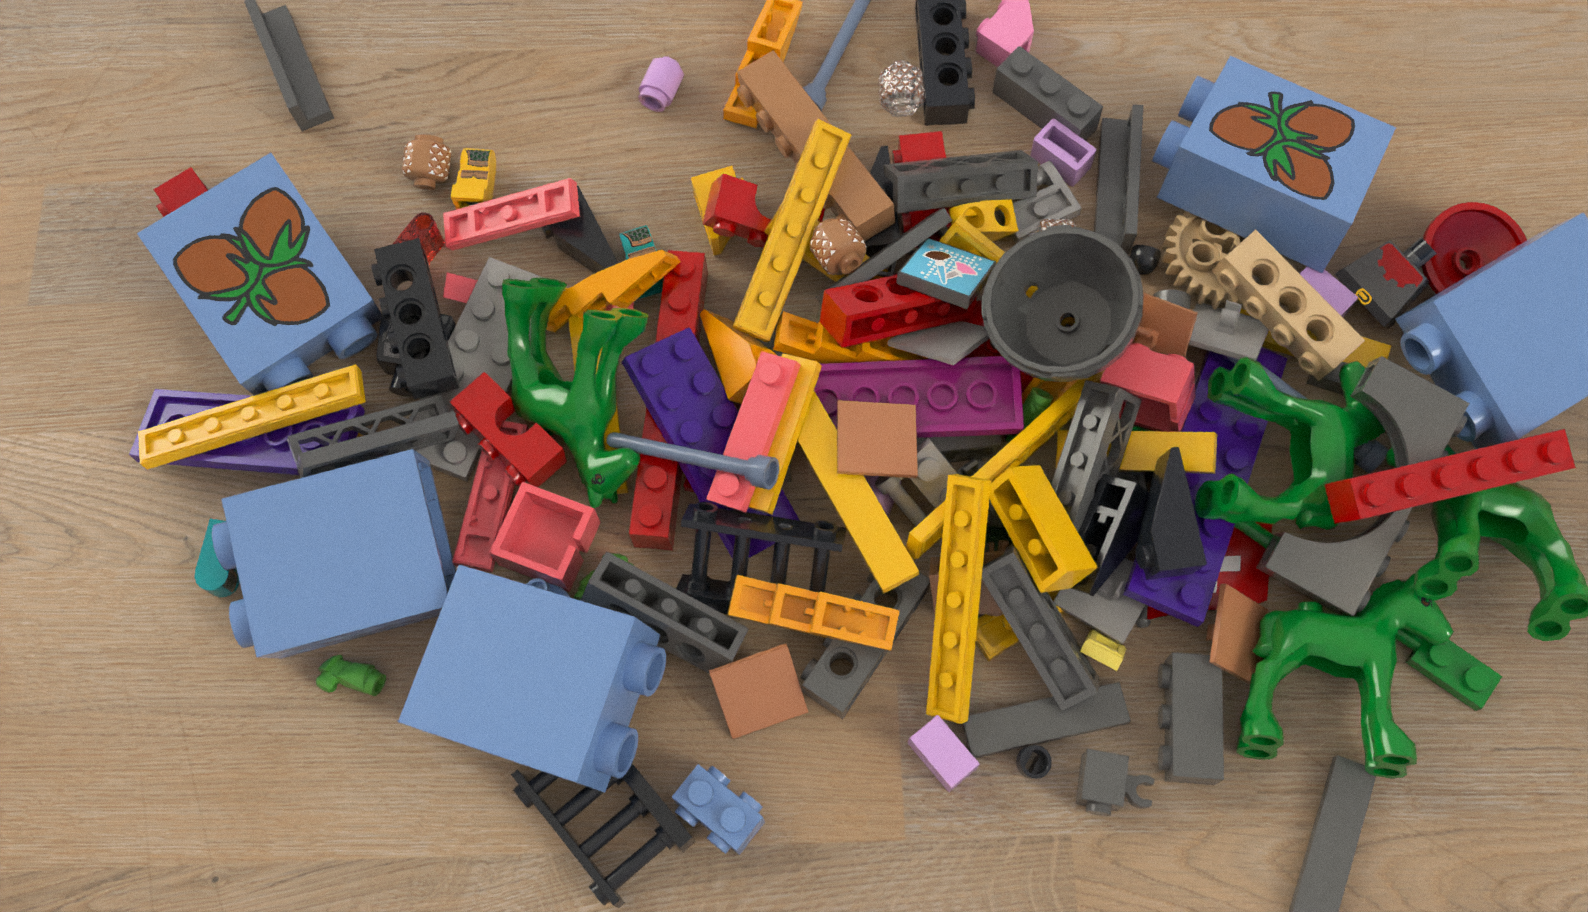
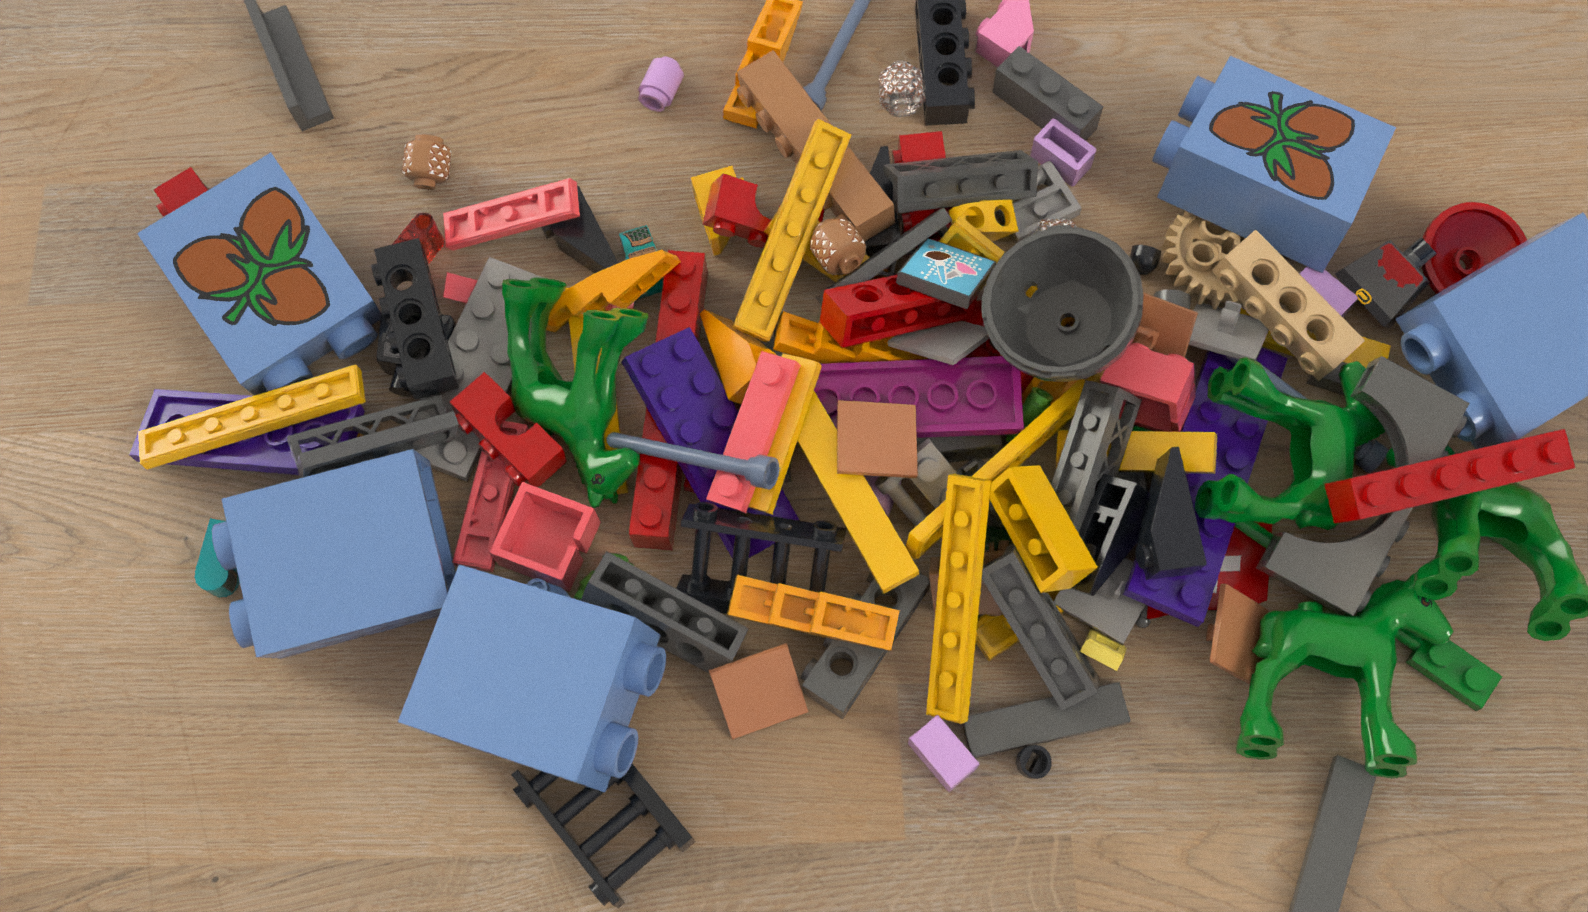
(352, 675): bright green arm -> none
(475, 177): yellow leg -> none
(728, 817): medium blue brick -> none
(1105, 783): dark grey brick -> none
(1119, 178): dark grey fence -> none
(1191, 719): dark grey brick -> none

